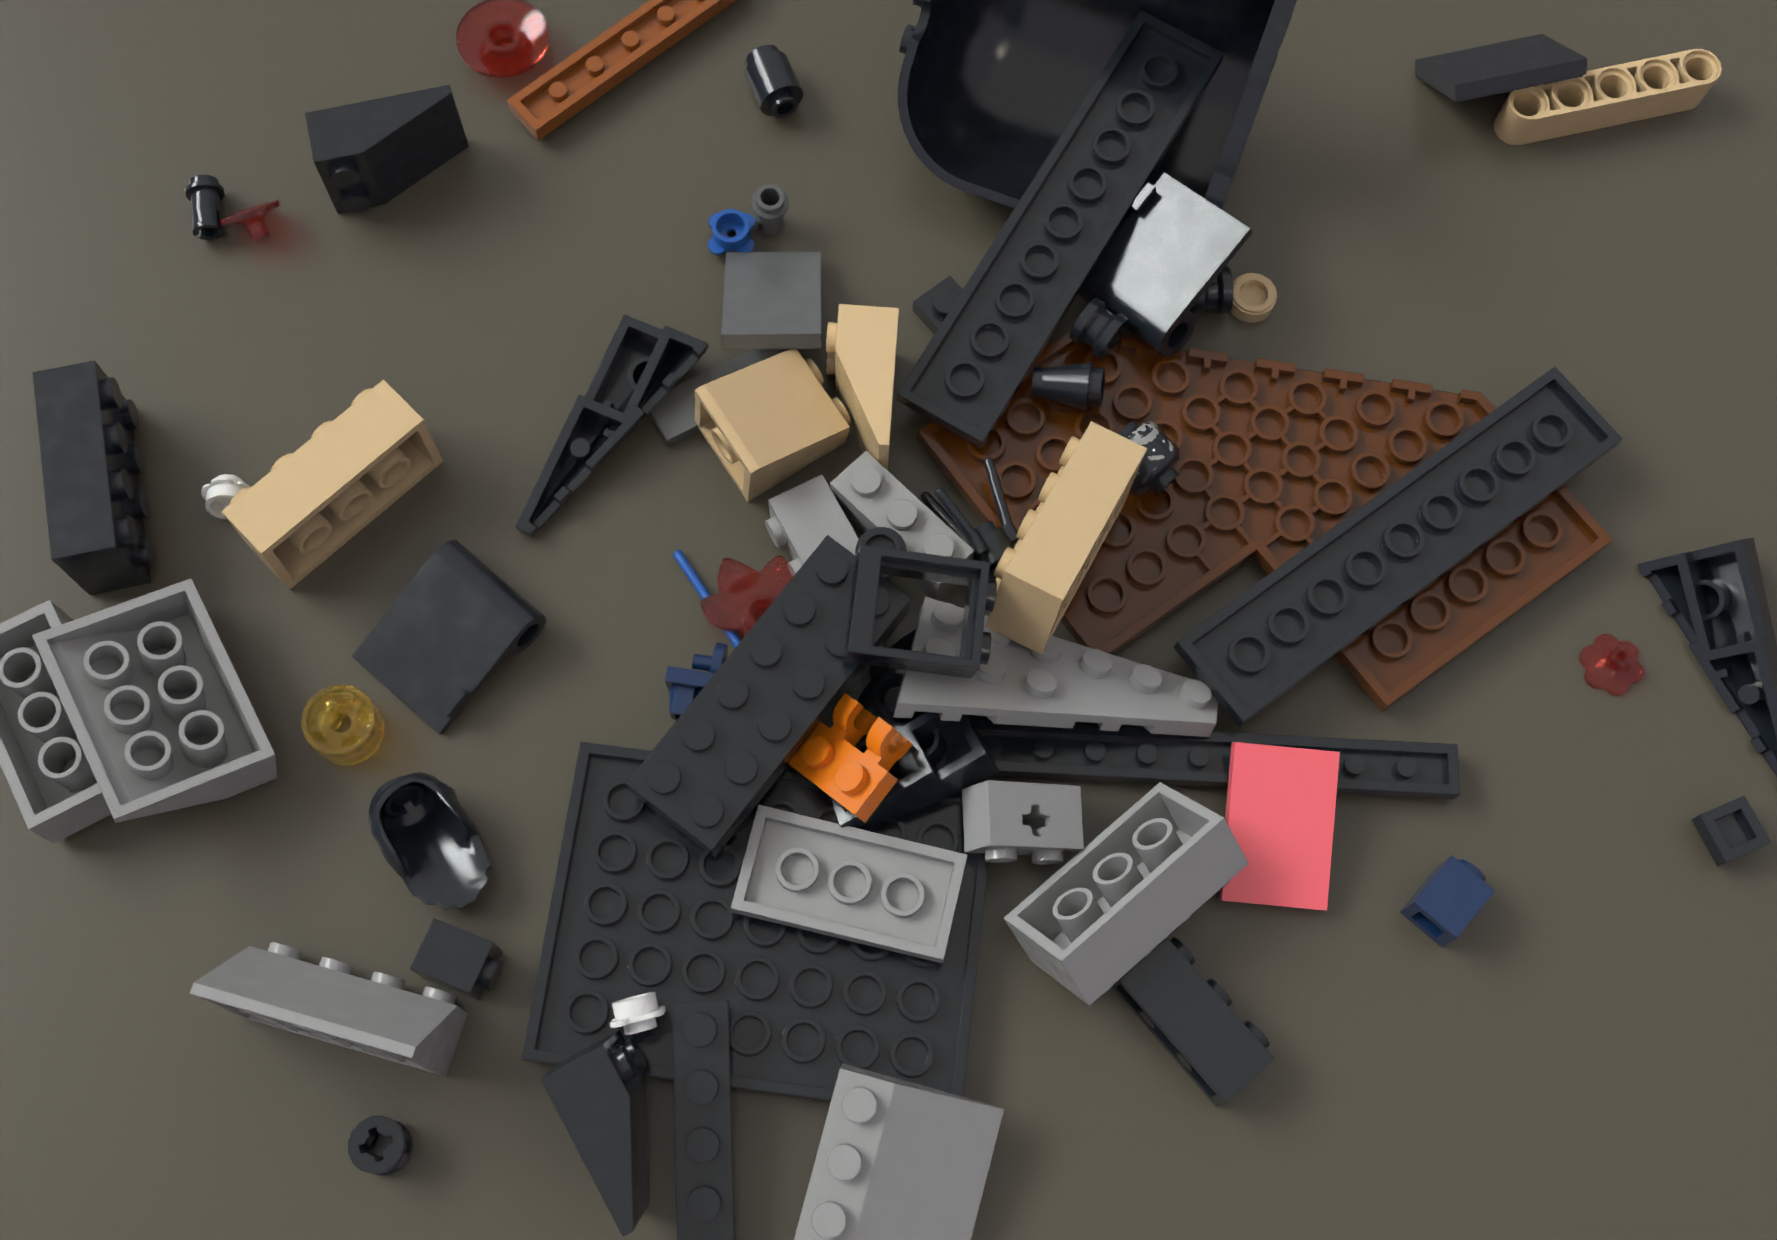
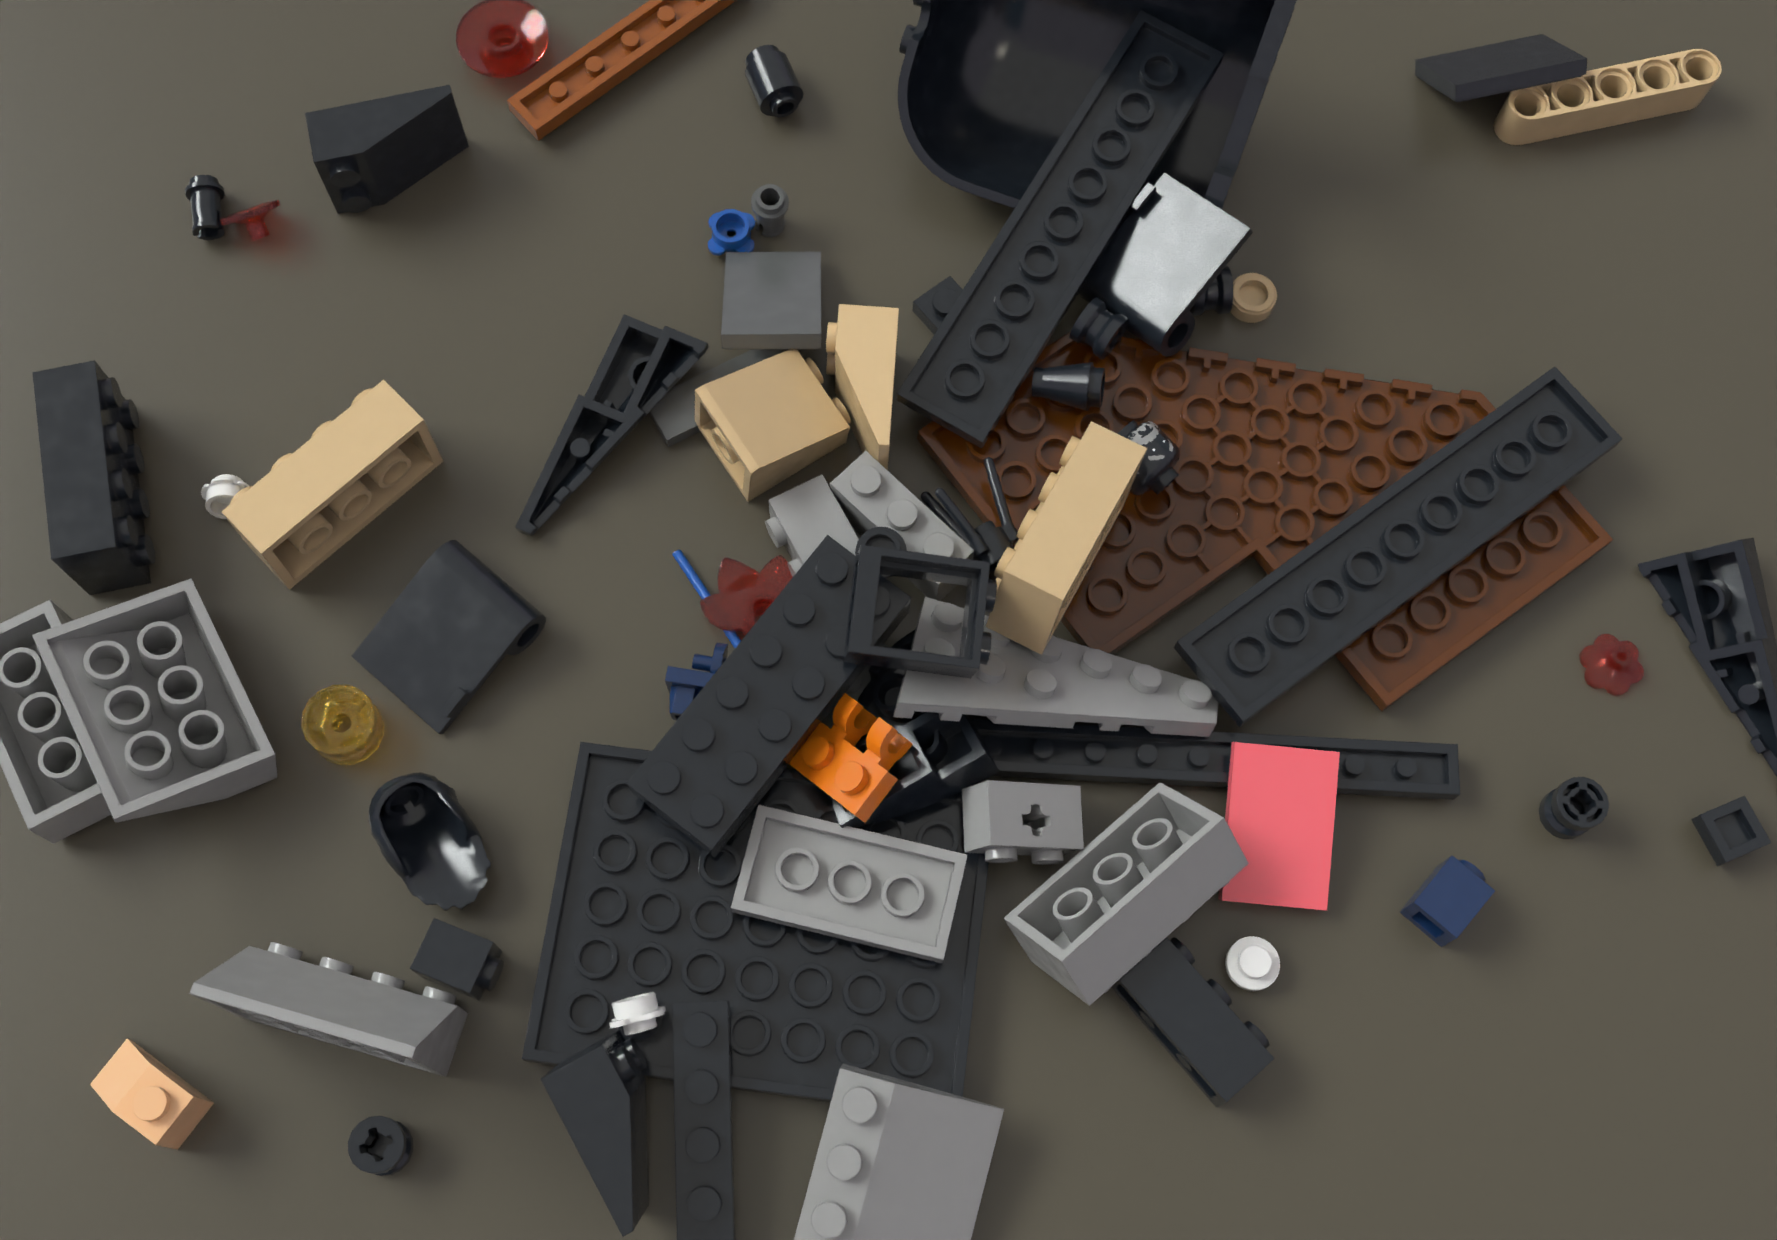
(150, 1096): none -> light nougat slope
(1252, 963): none -> white plate
(1564, 815): none -> black wheel

